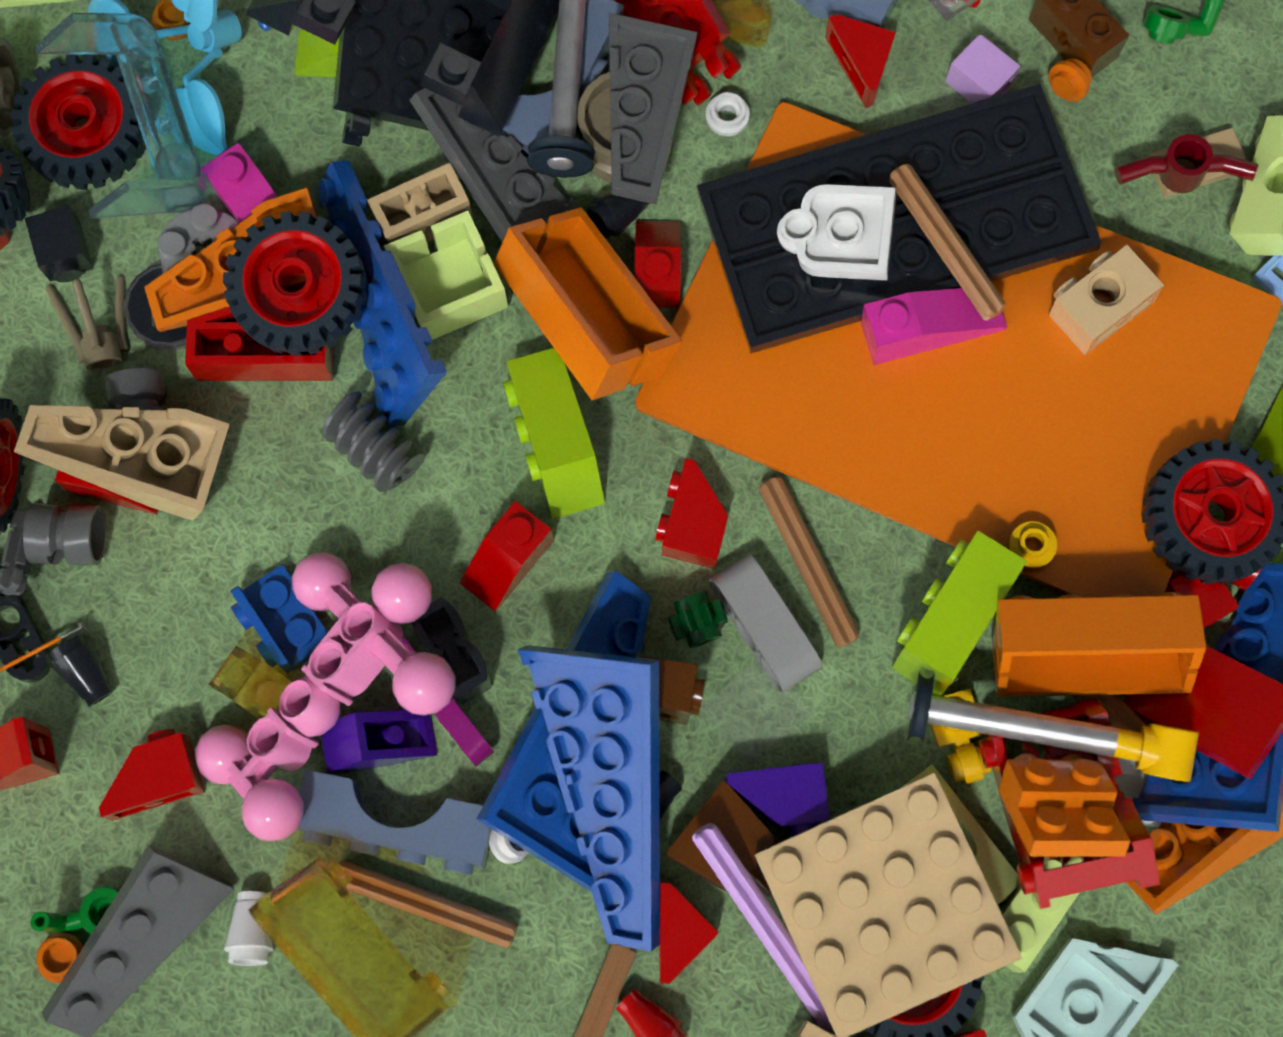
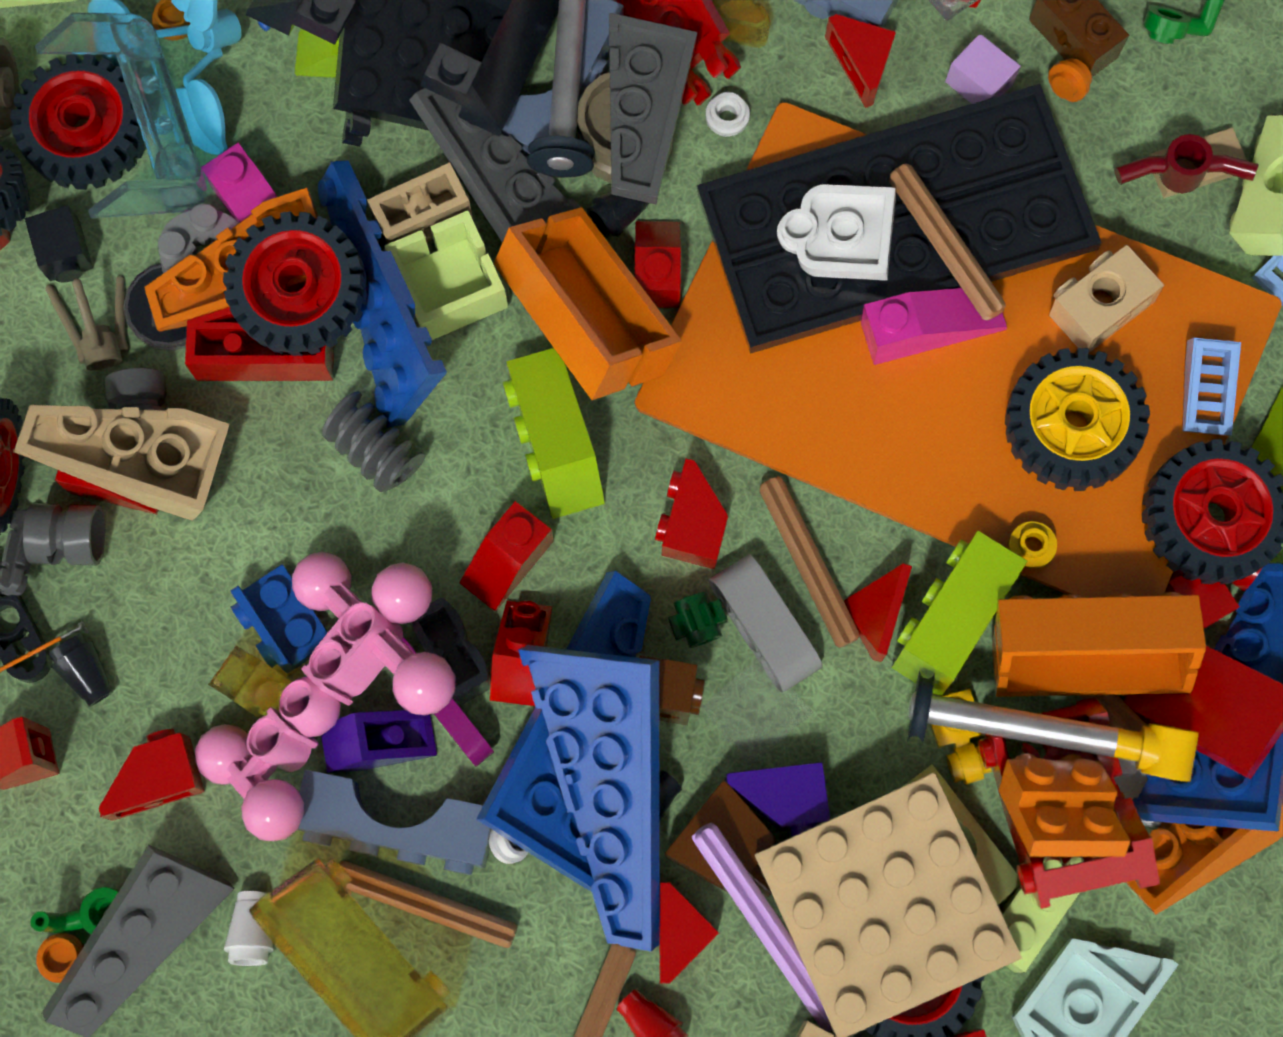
(521, 625): none -> red slope
(877, 610): none -> red slope
(1081, 385): none -> wheel
(1230, 355): none -> light blue slope

